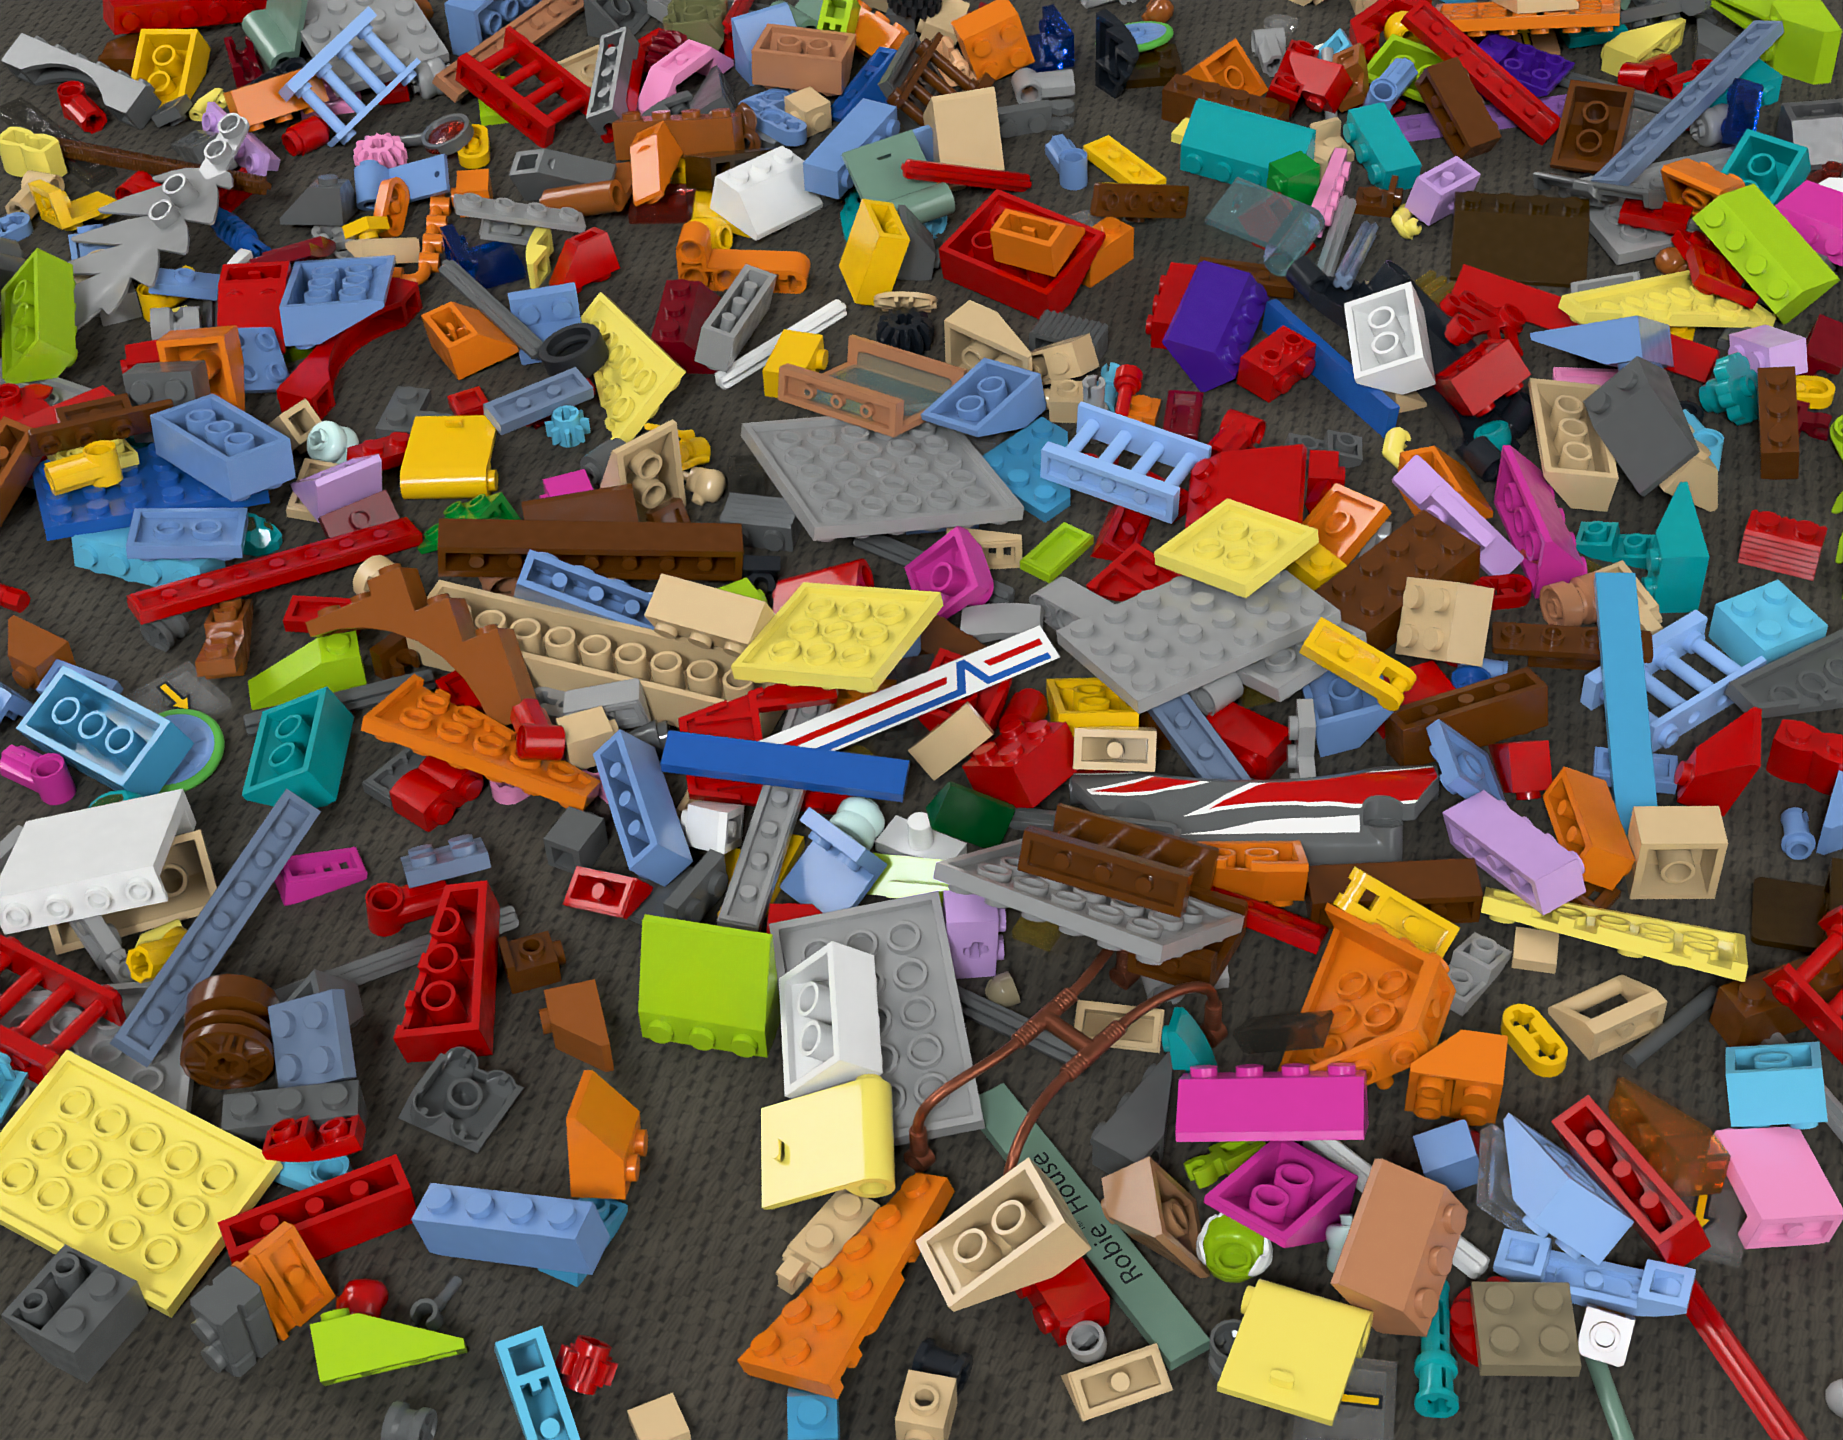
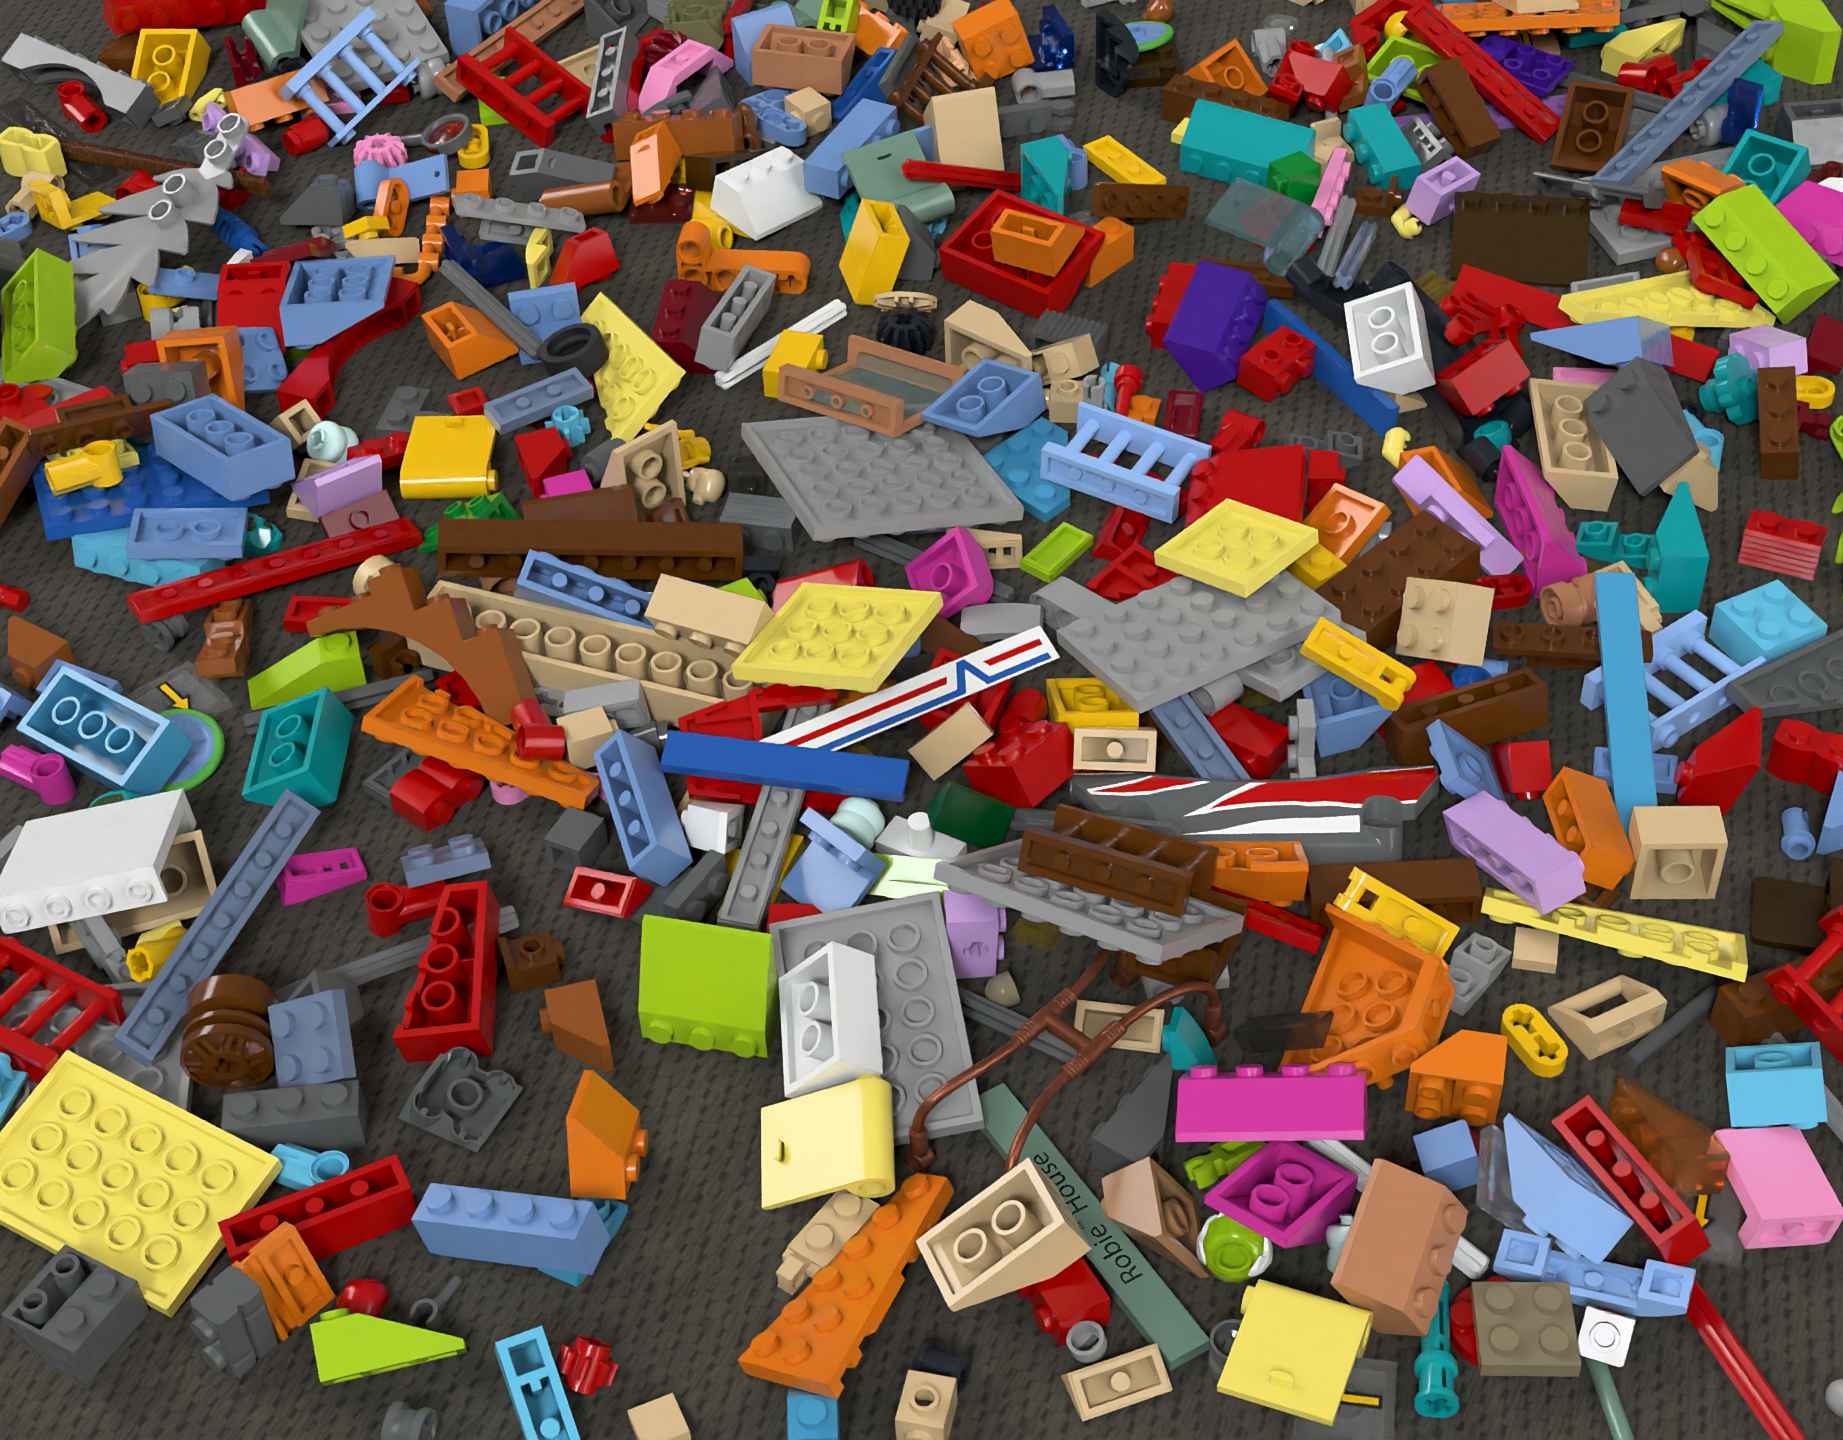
(301, 1141): red slope -> none
(542, 456): none -> red slope
(1046, 174): none -> teal slope
(1425, 143): none -> dark grey bracket

